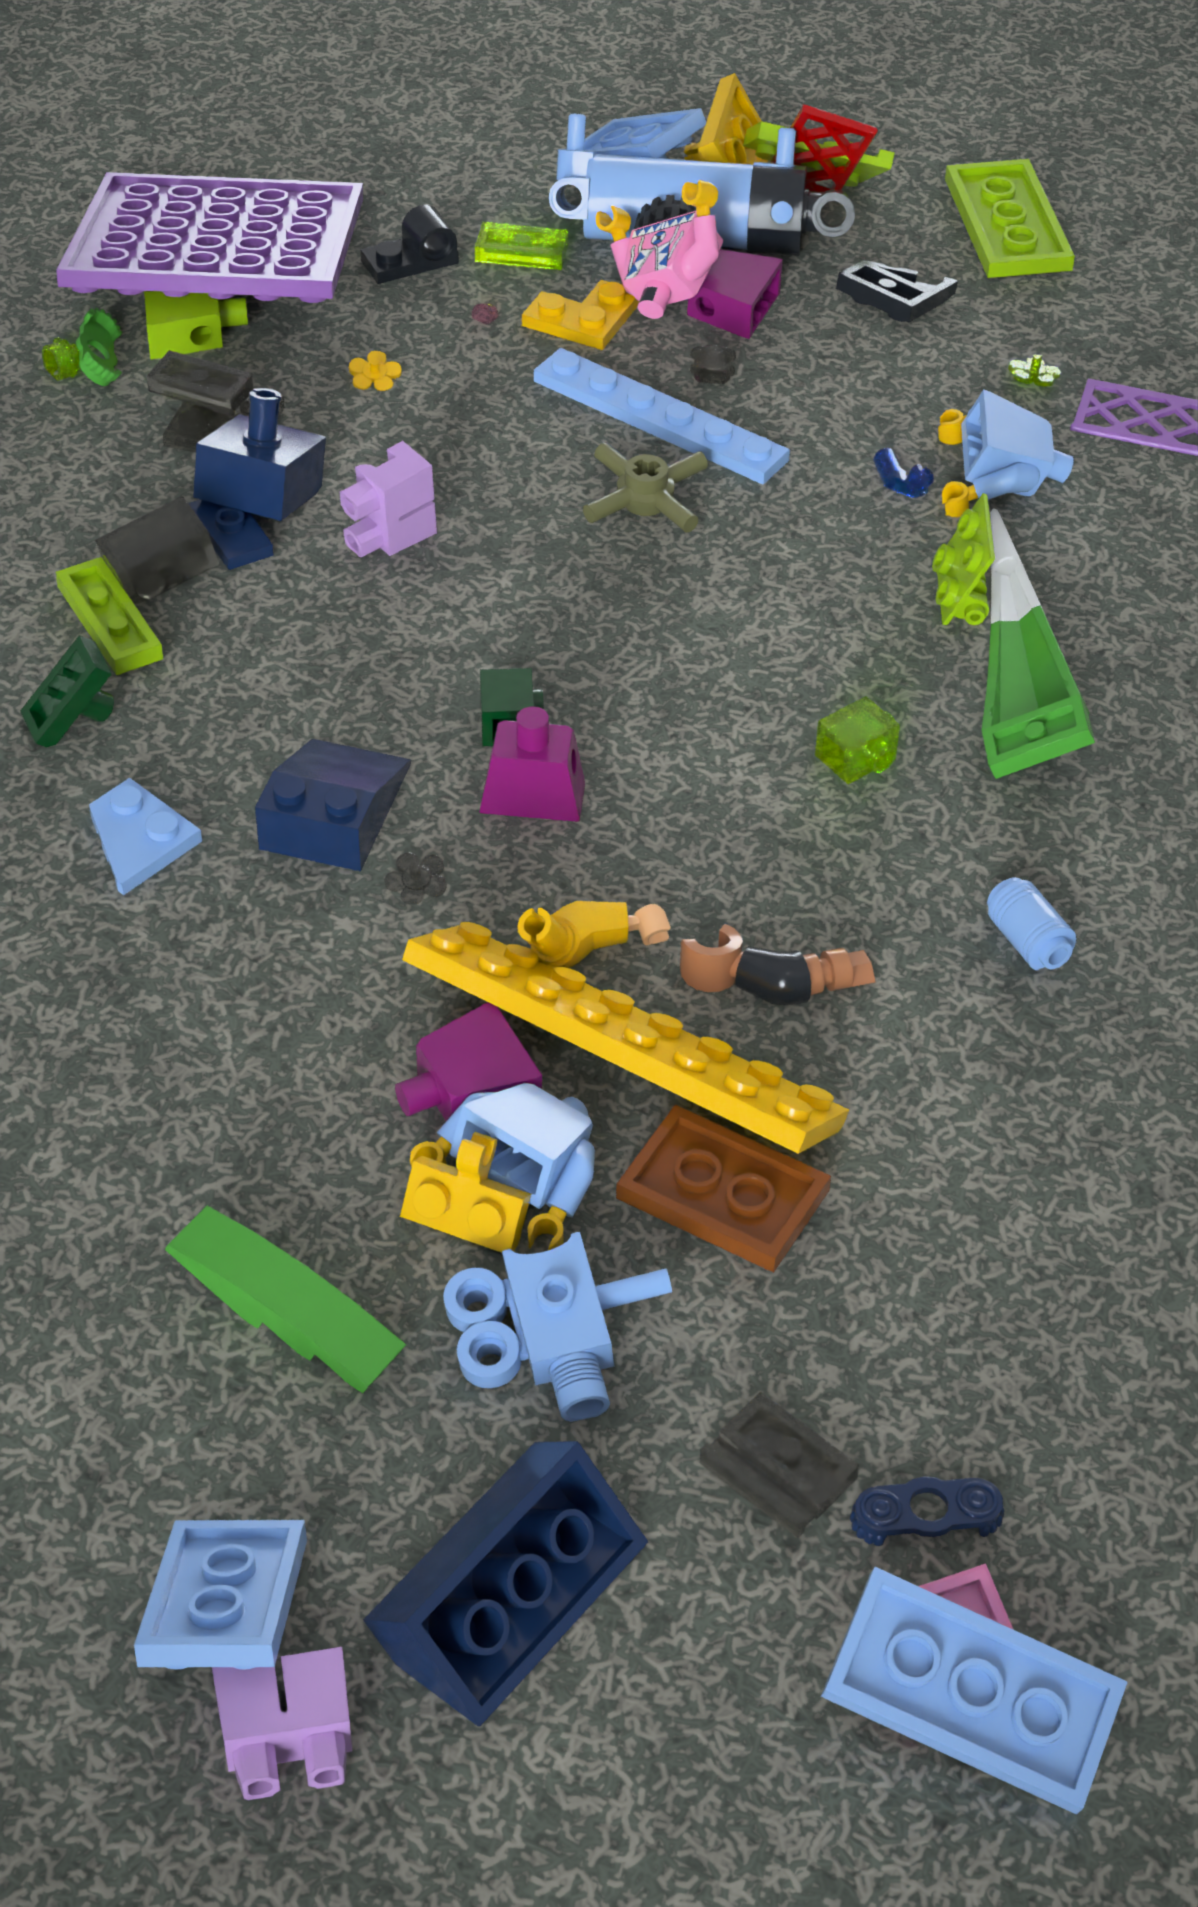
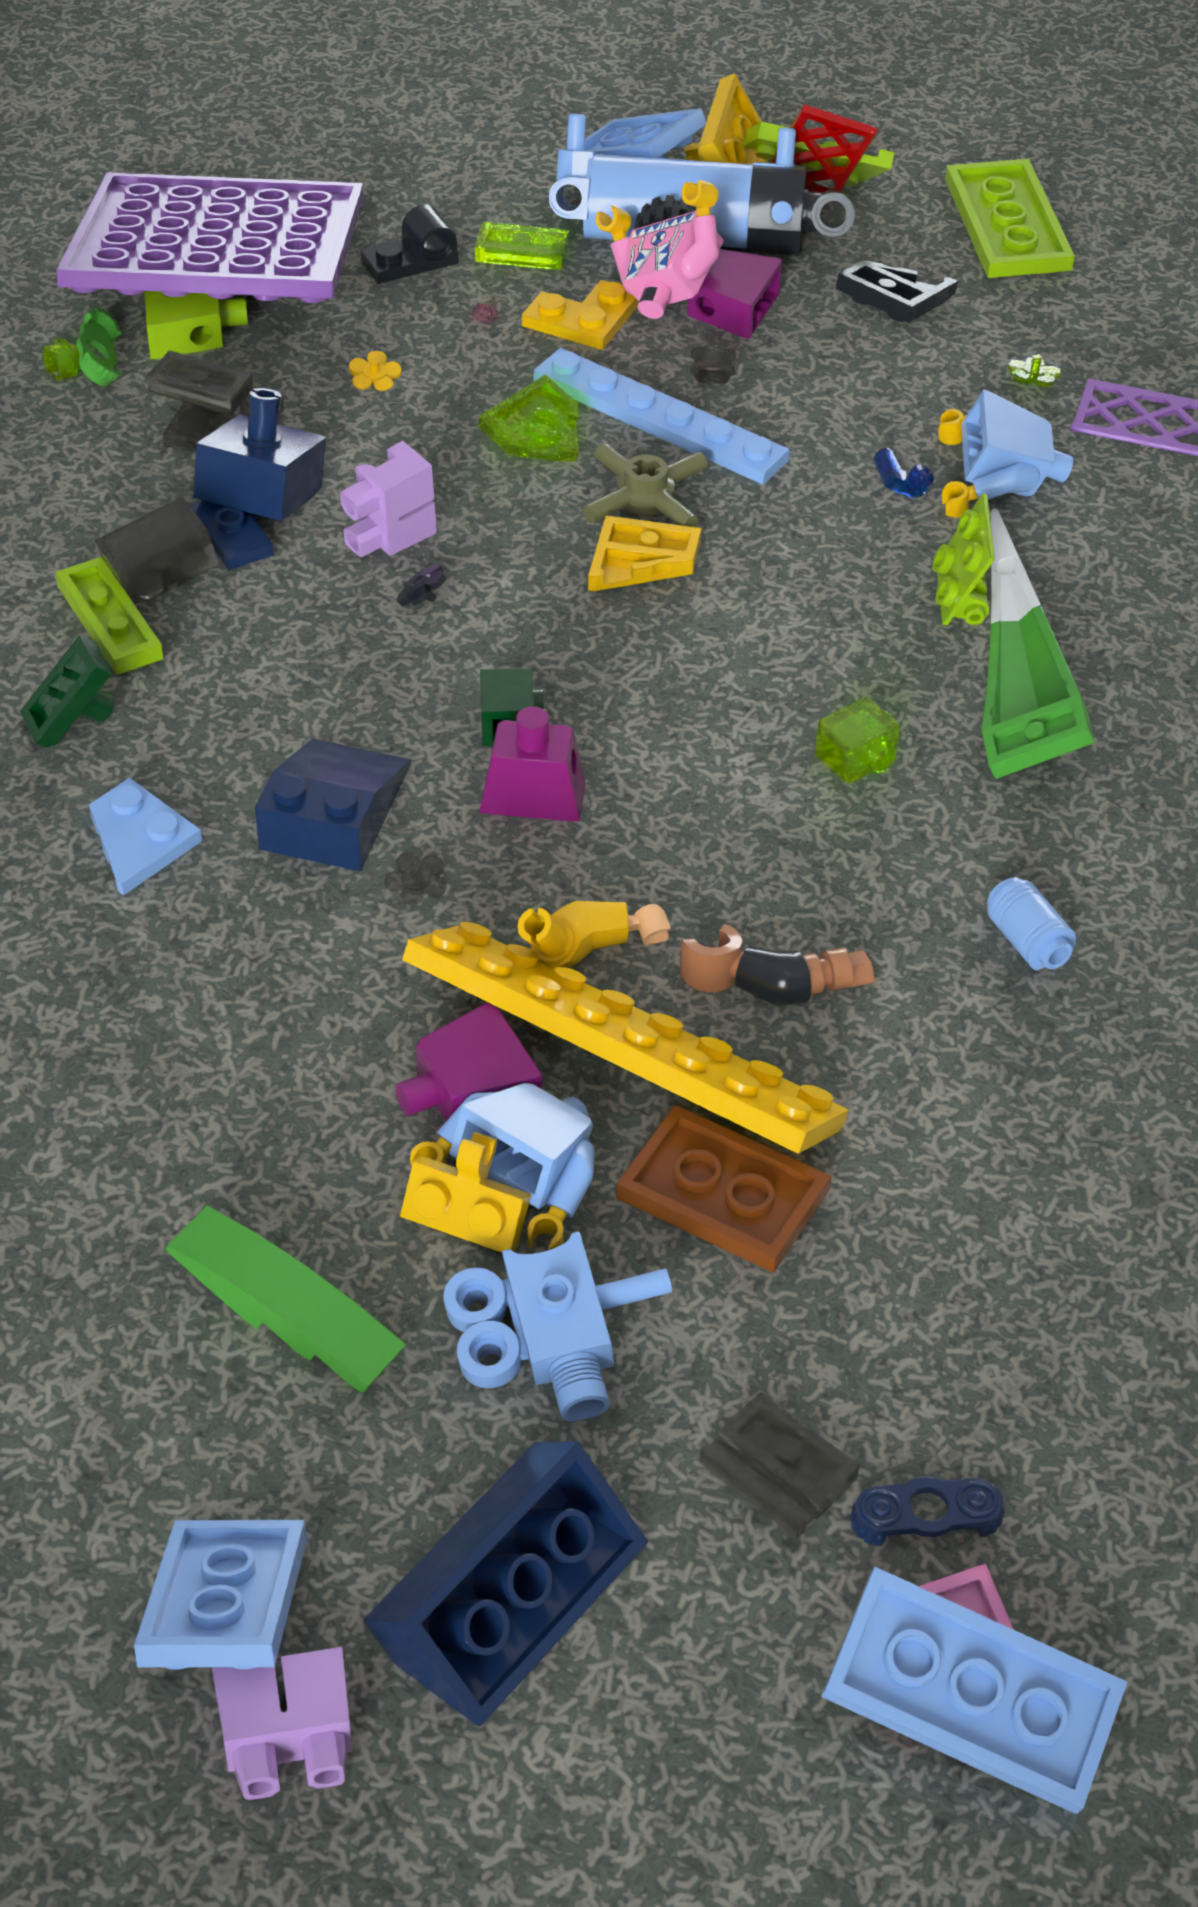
(421, 585): none -> black plant
(535, 423): none -> clear neon green plate
(642, 552): none -> yellow wing

